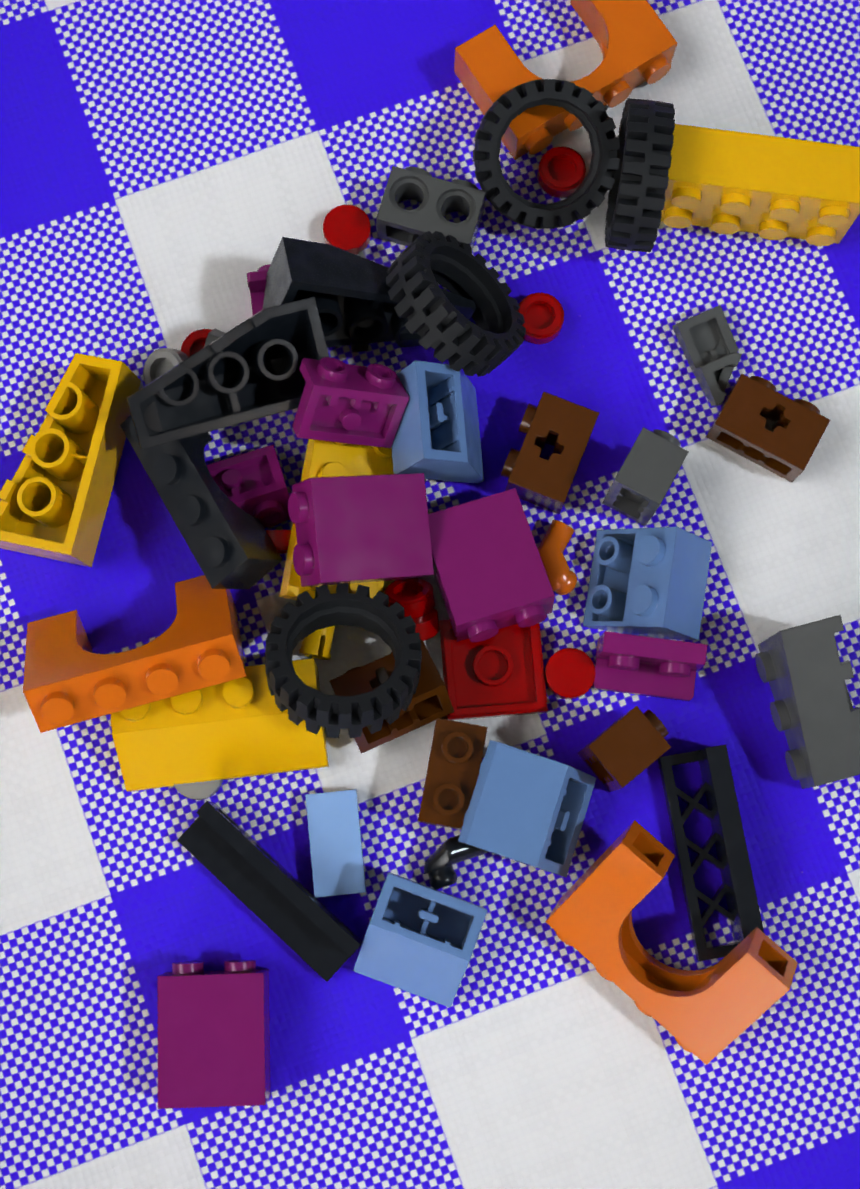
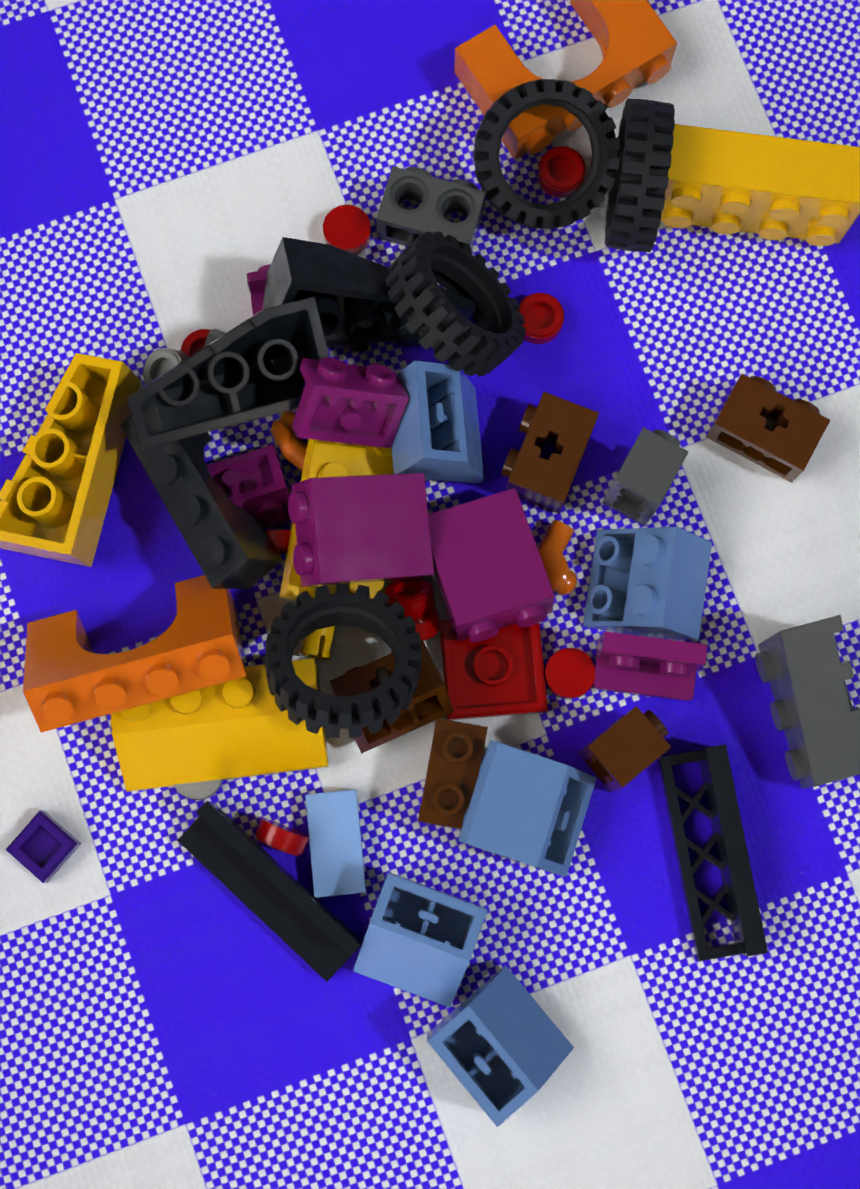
(43, 846): none -> dark purple tile
(213, 1036): magenta brick -> none
(281, 837): none -> red tile
(285, 437): none -> orange arm
(440, 863): black arm -> none
(500, 1045): none -> medium blue slope
(697, 1007): orange arch -> none
(709, 351): dark grey slope -> none

